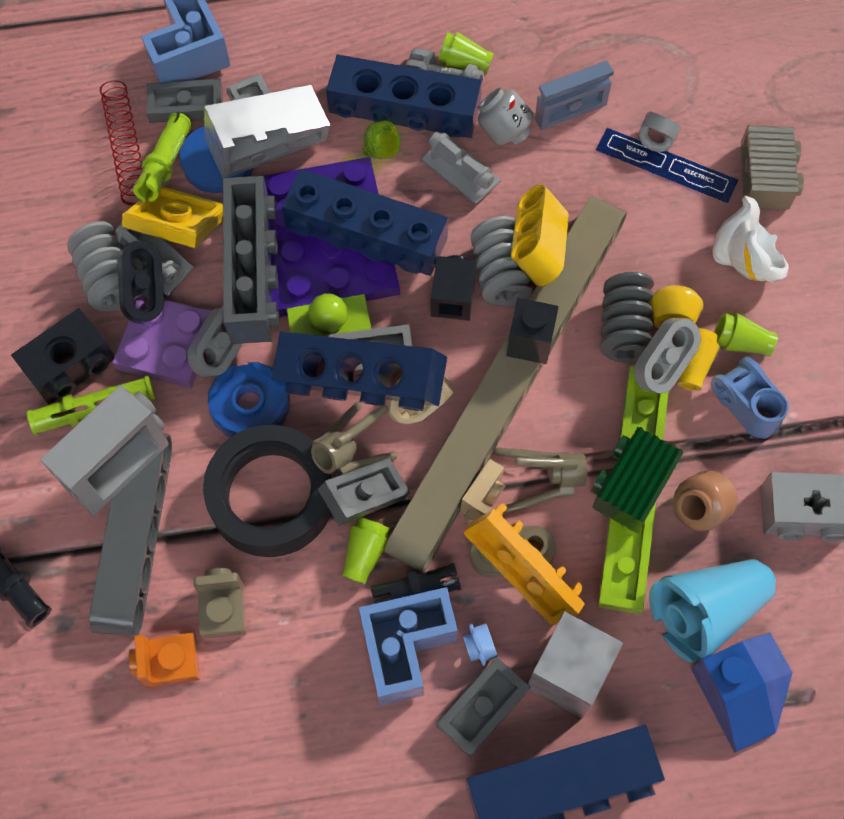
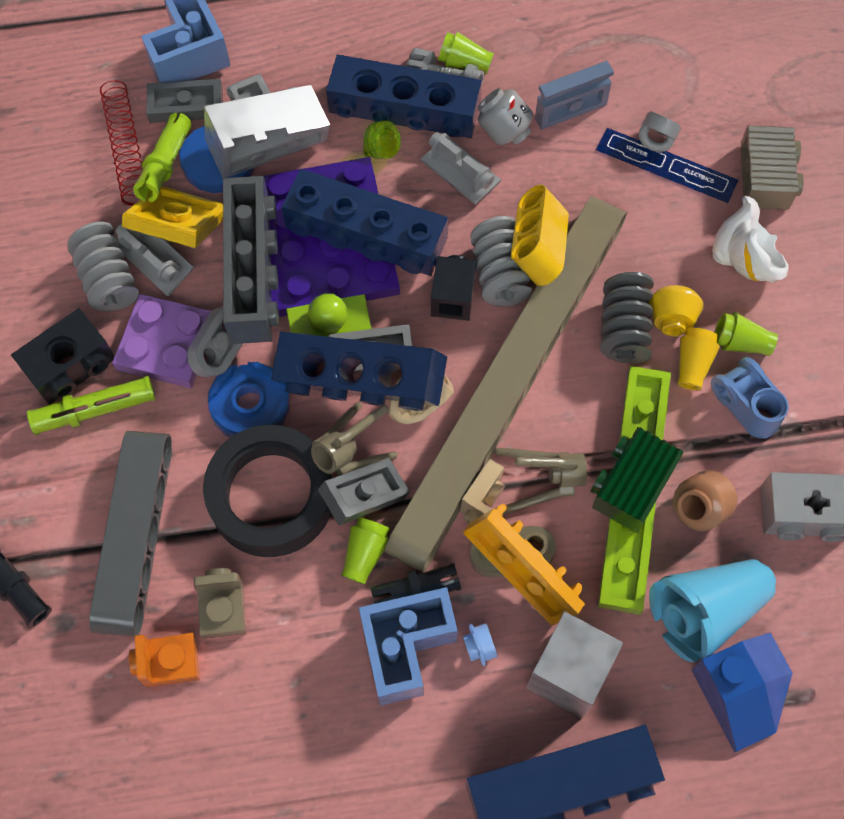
(107, 449): light grey window -> none
(140, 283): black plate -> none
(483, 707): dark grey plate -> none
(532, 330): black brick -> none
(665, 357): light grey plate -> none

